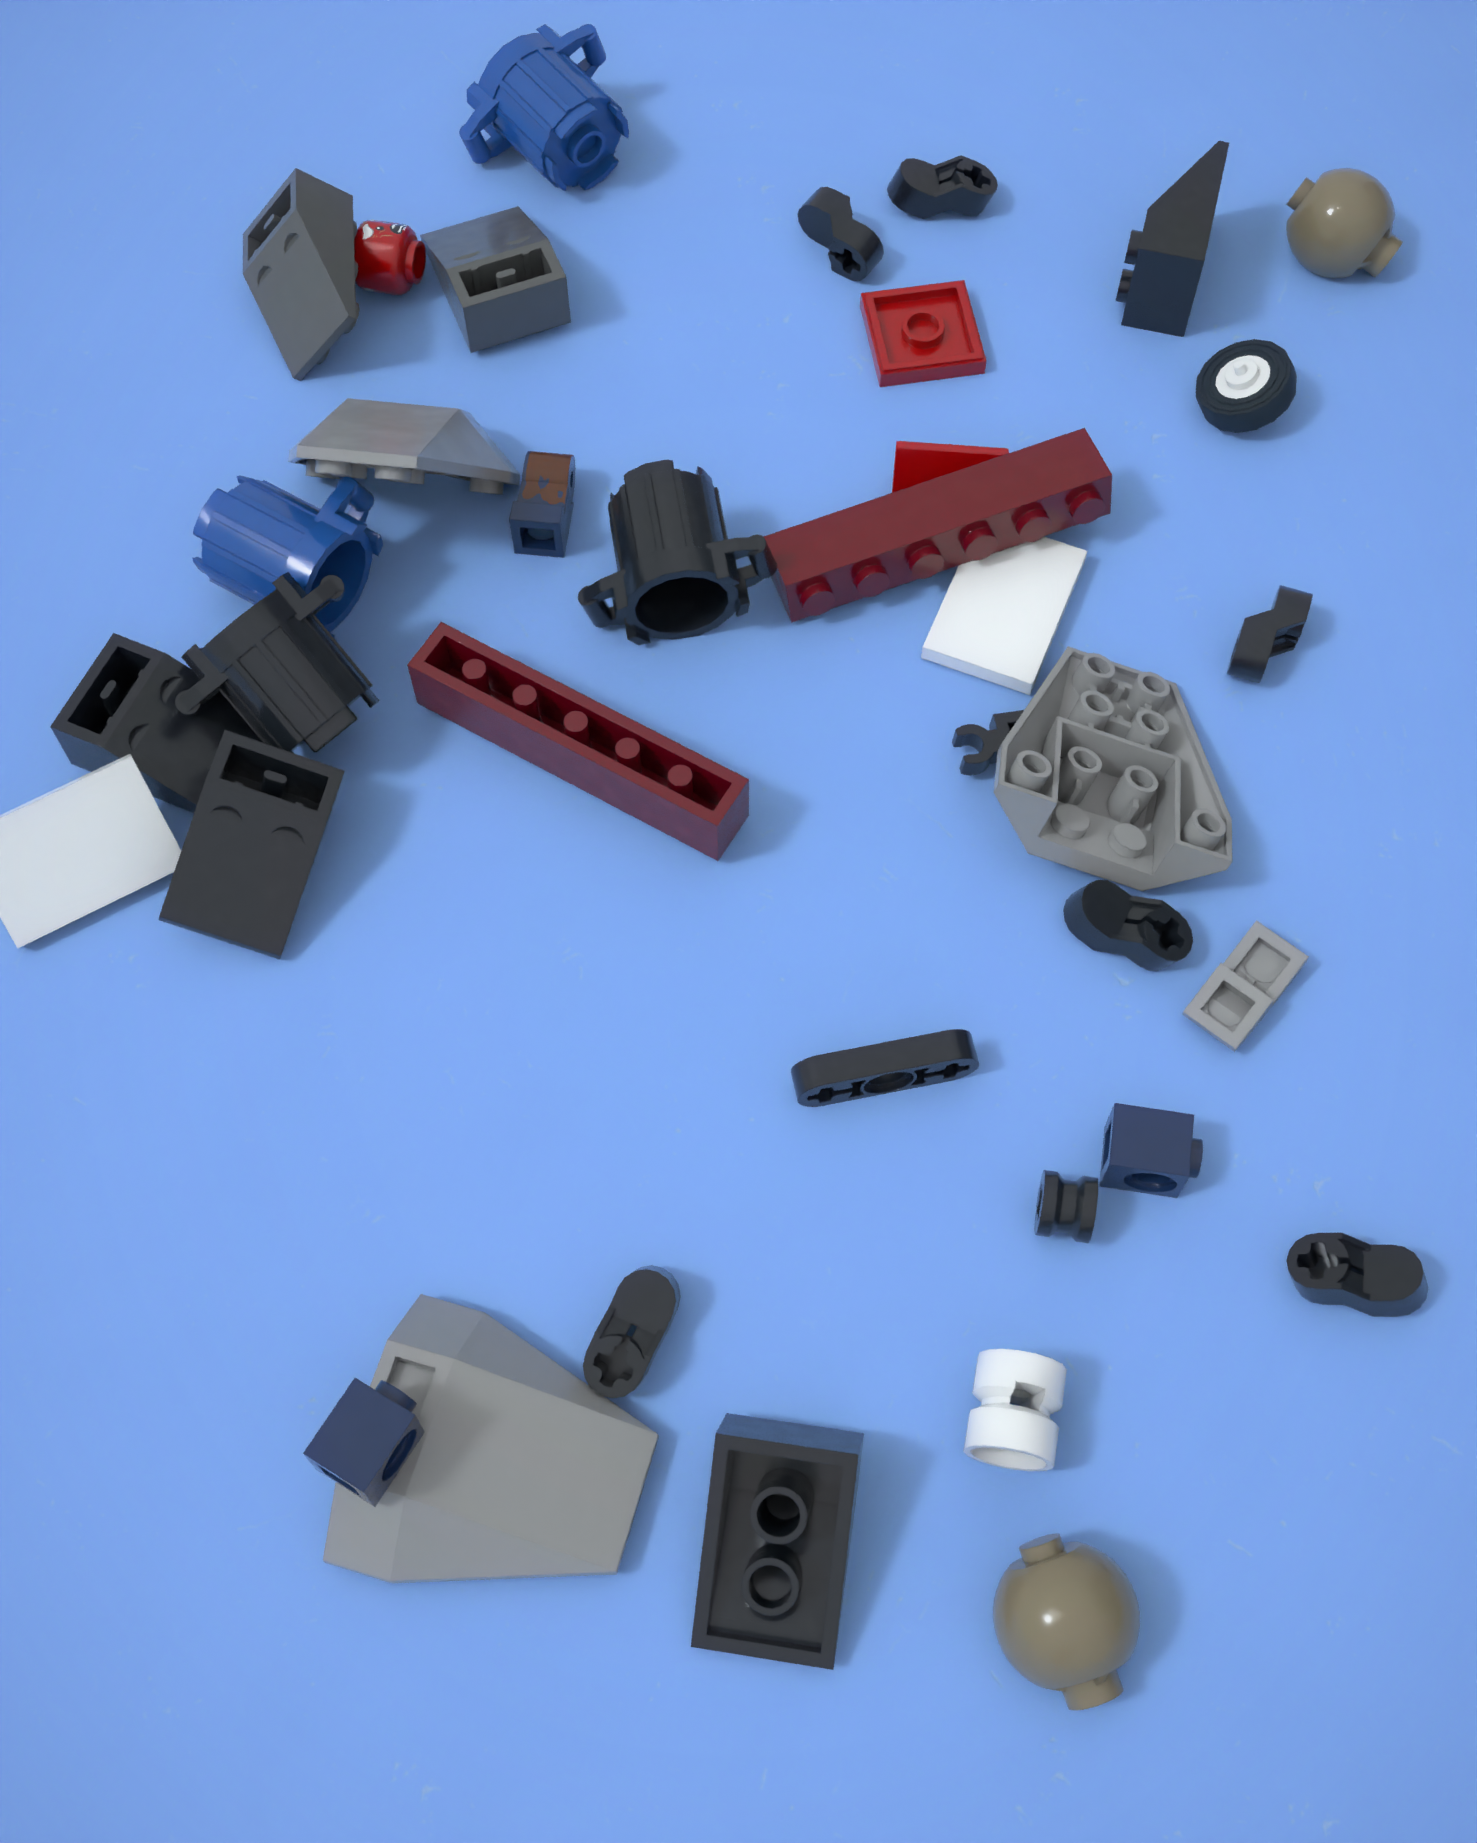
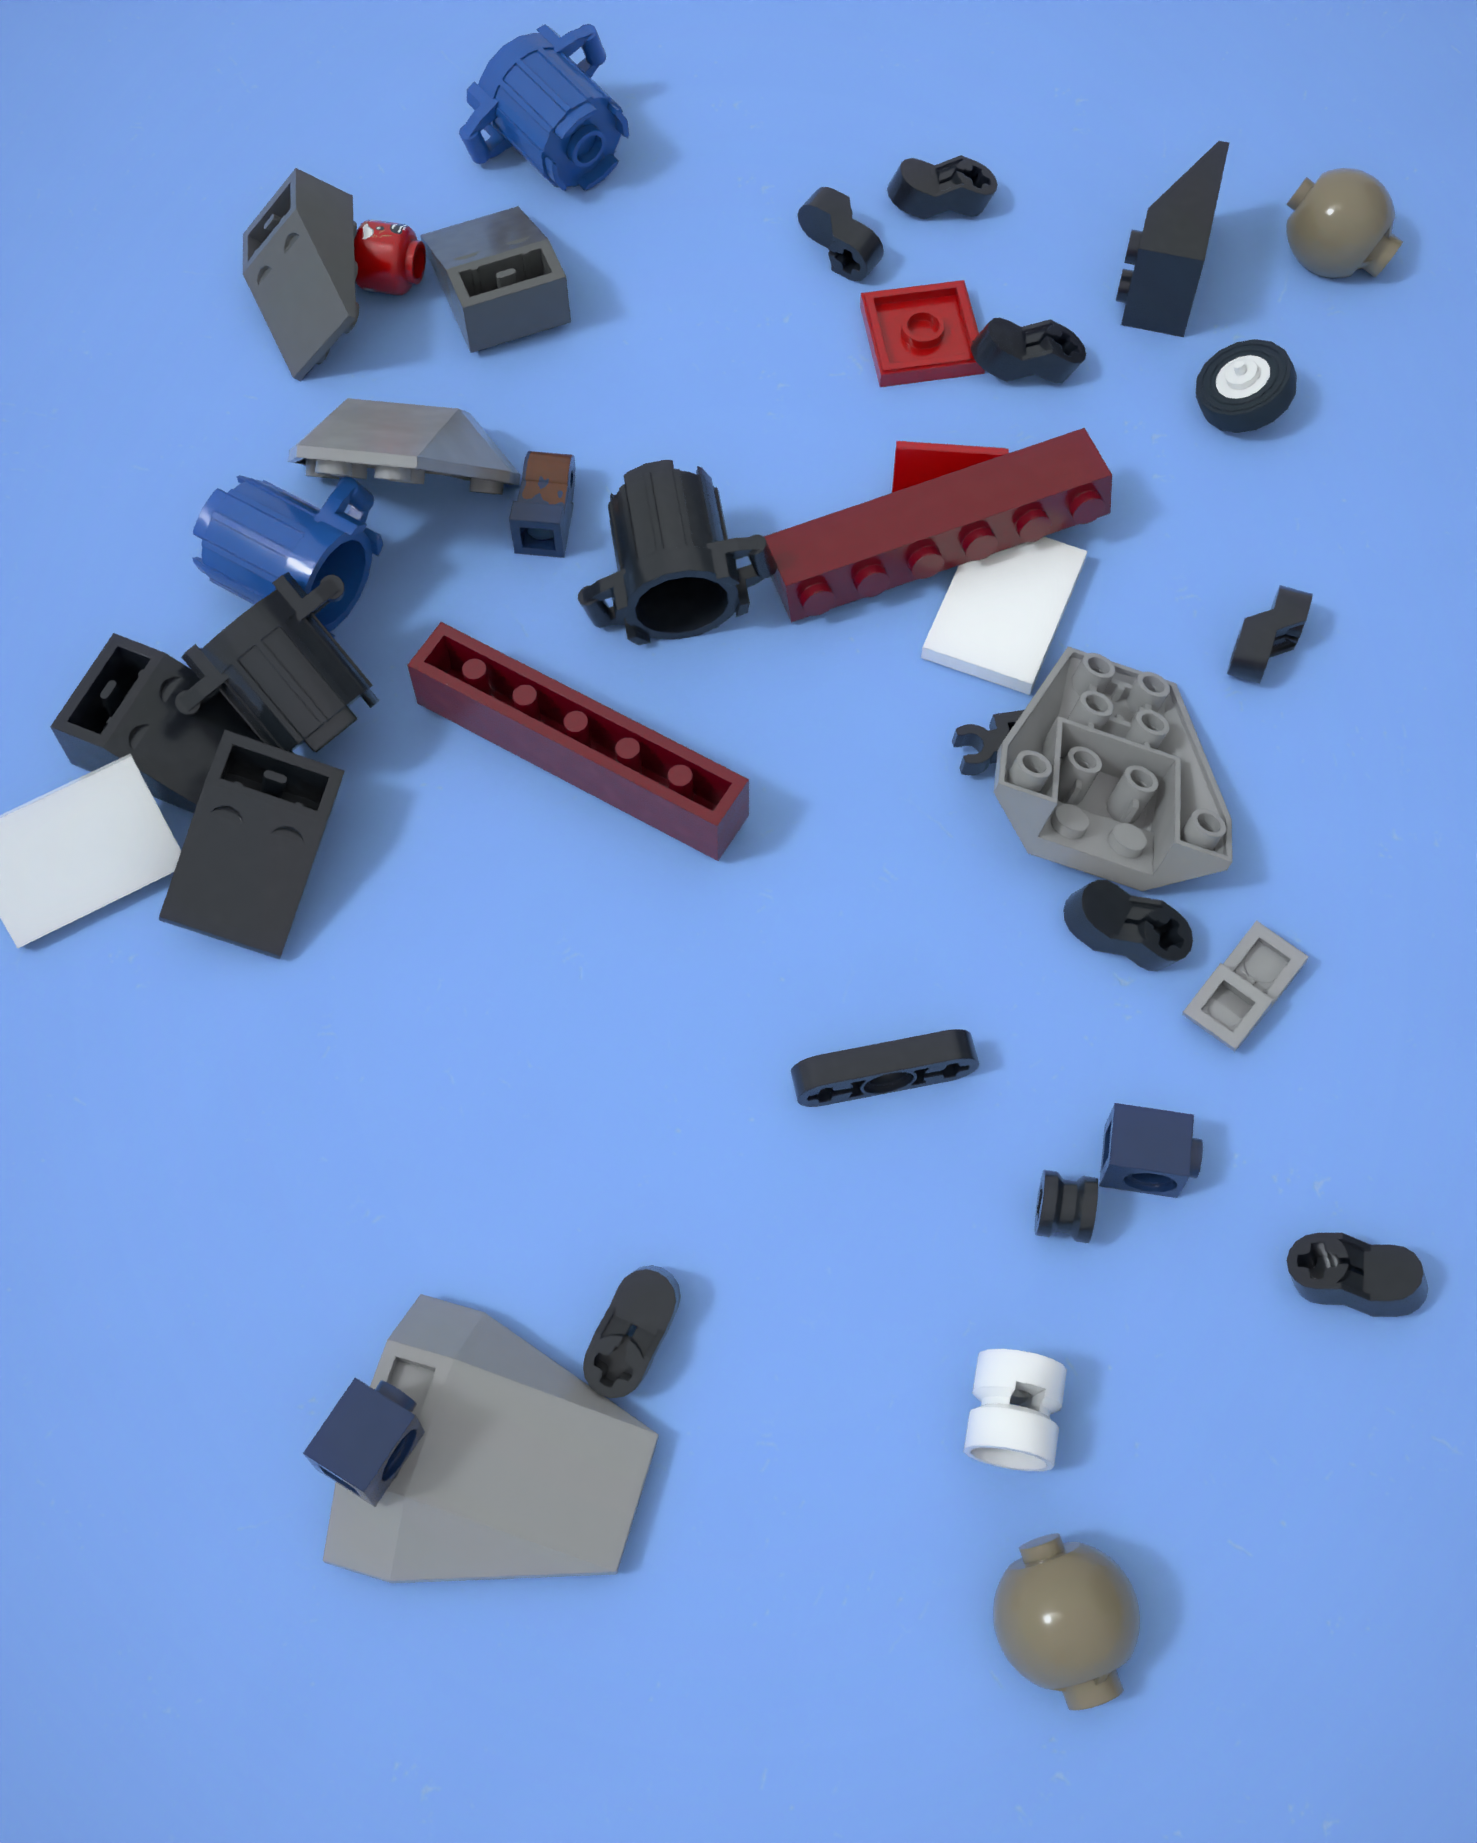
(777, 1540): black slope -> none
(1029, 350): none -> black piece

